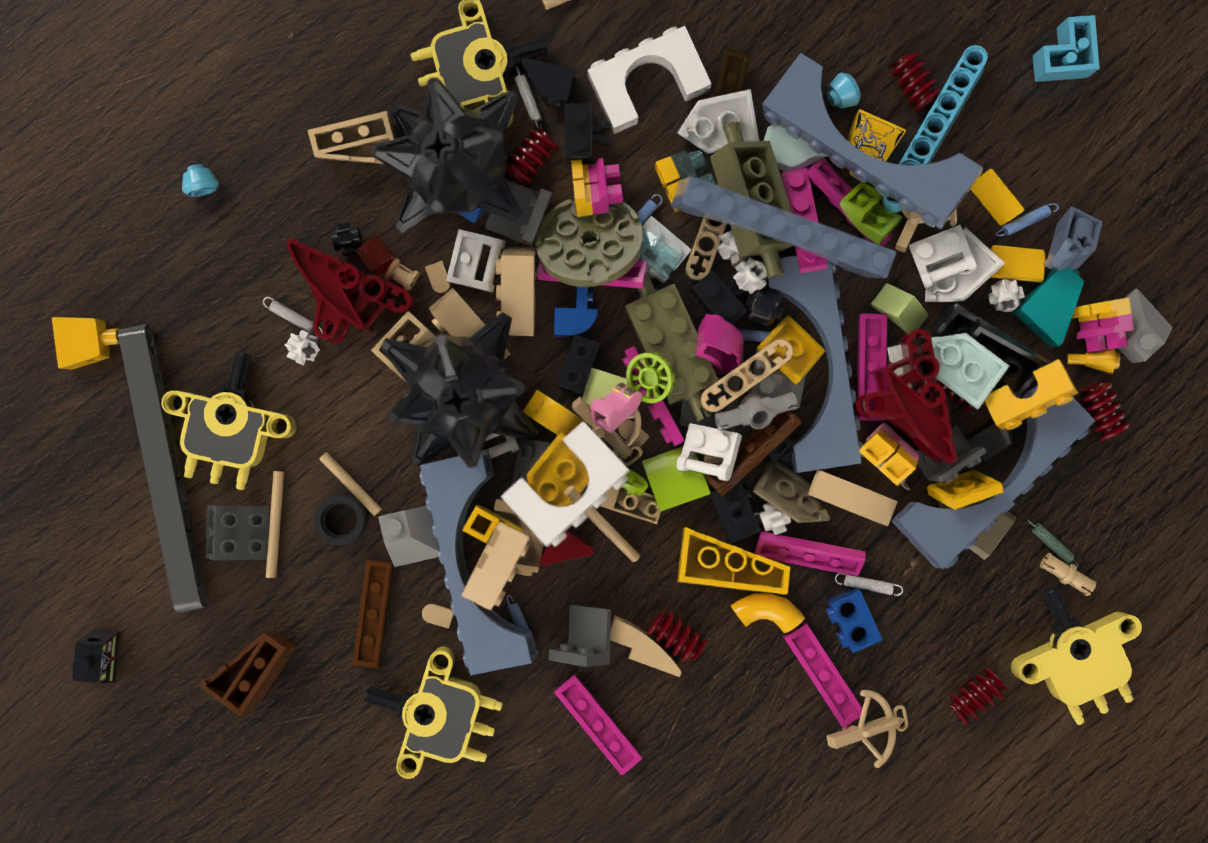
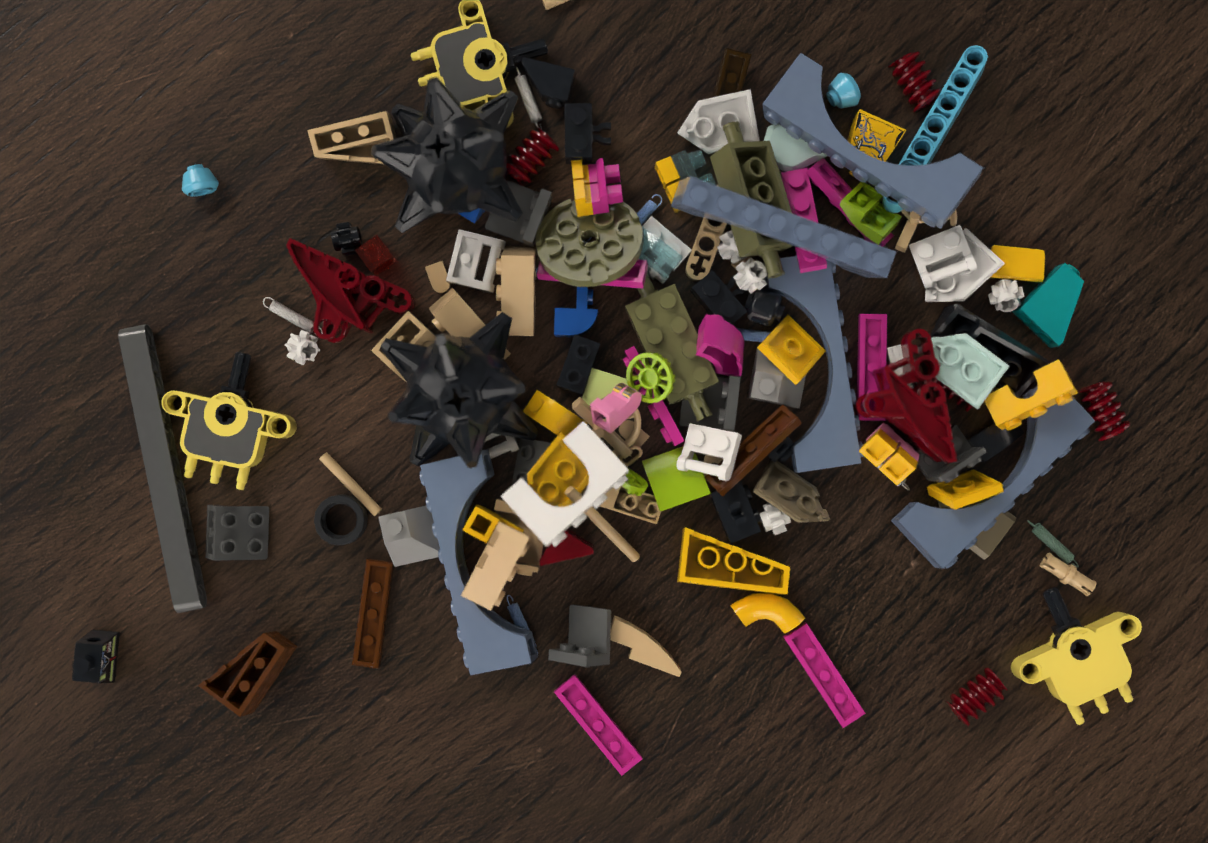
(82, 341): yellow torso -> none
(274, 527): tan bar -> none
(402, 275): tan bush -> none
(437, 615): tan piece -> none
(451, 720): piece -> none
(671, 50): white arch -> none
(677, 636): dark red piece -> none
(743, 371): tan beam -> none
(756, 411): light grey pin -> none
(809, 553): dark pink plate -> none
(852, 498): tan slope -> none
(859, 617): blue brick -> none
(869, 584): white piece -> none
(889, 723): tan piece -> none
(900, 308): yellowish green slope -> none
(996, 197): yellow slope -> none
(1027, 220): light blue piece -> none
(1073, 56): medium azure brick -> none
(1073, 240): sand blue piece -> none
(1101, 360): yellow cone -> none
(1102, 319): dark pink hips -> none
(1149, 329): light grey slope -> none

